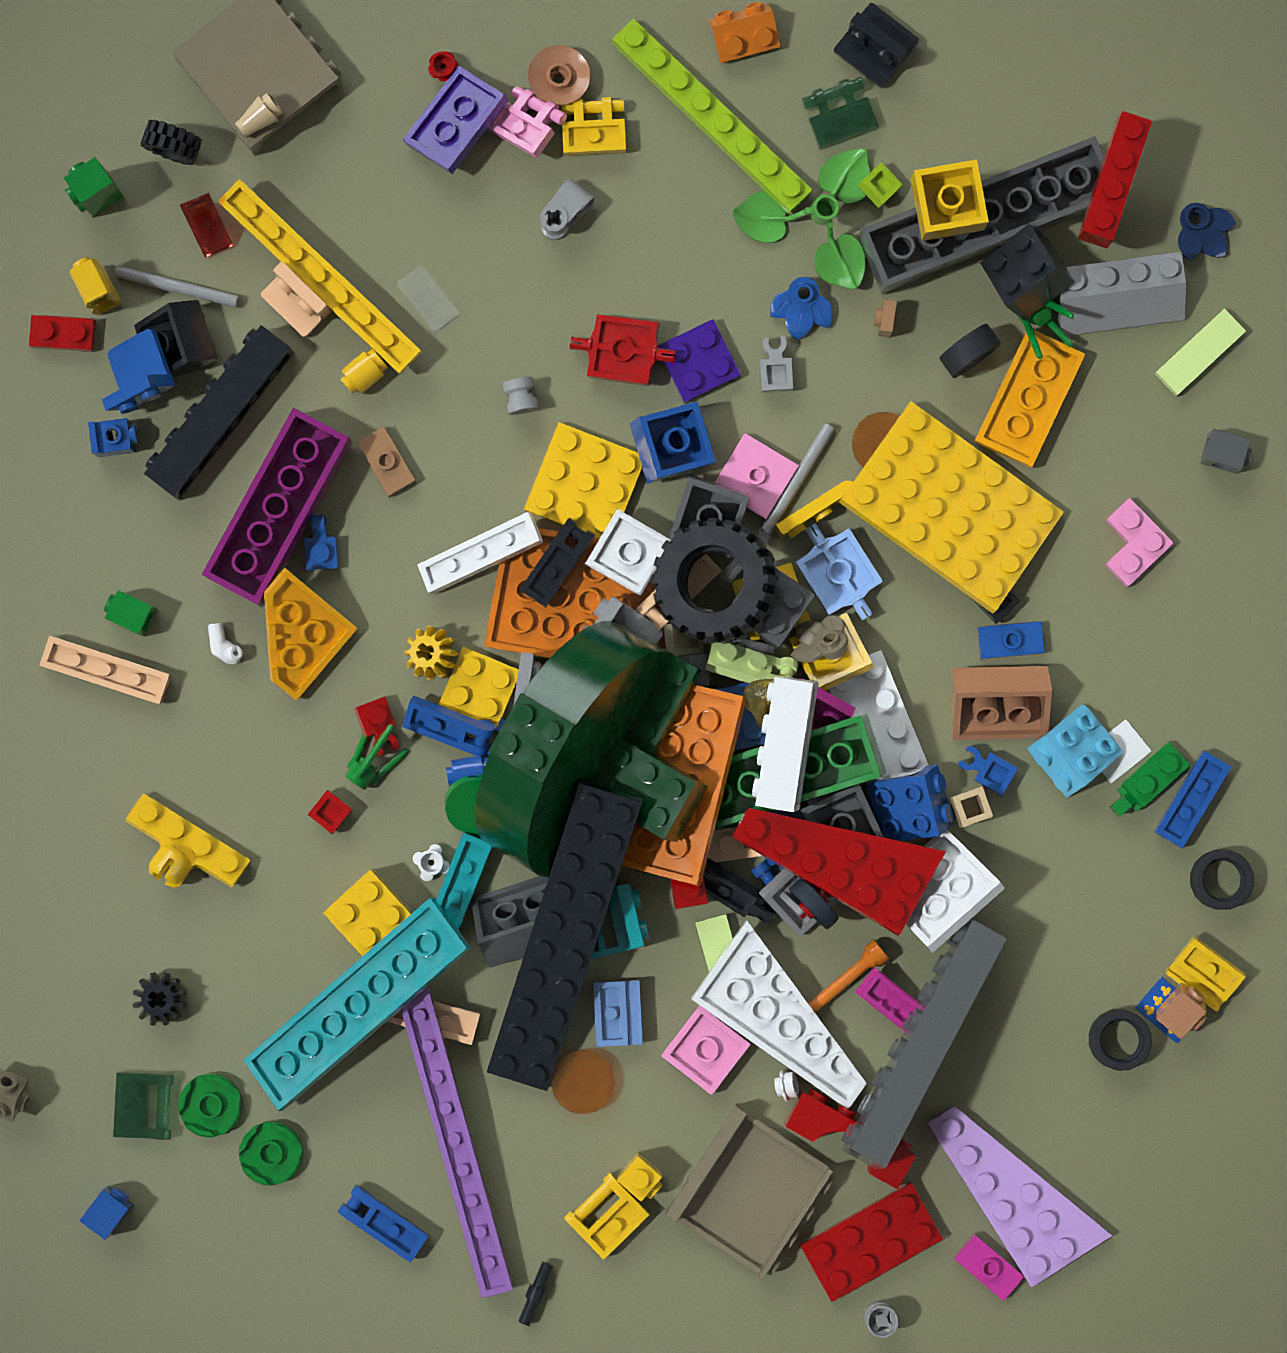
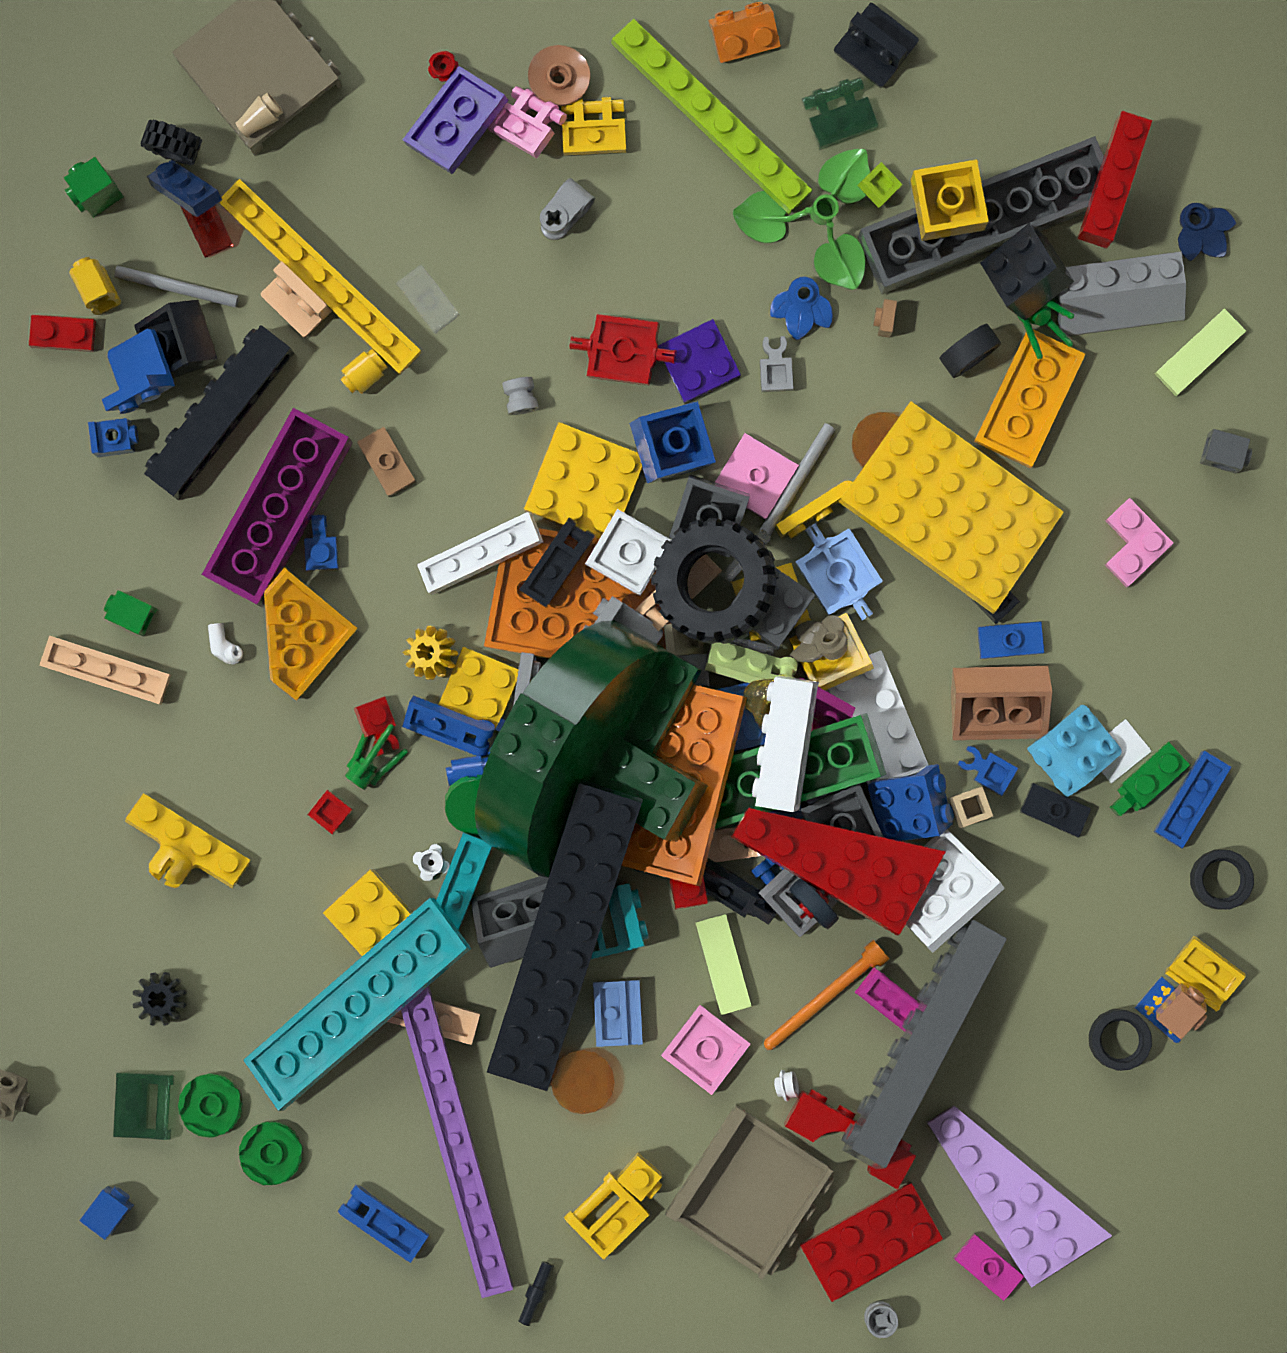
(184, 188): none -> dark blue plate
(765, 1006): white wing -> none
(1055, 810): none -> black plate

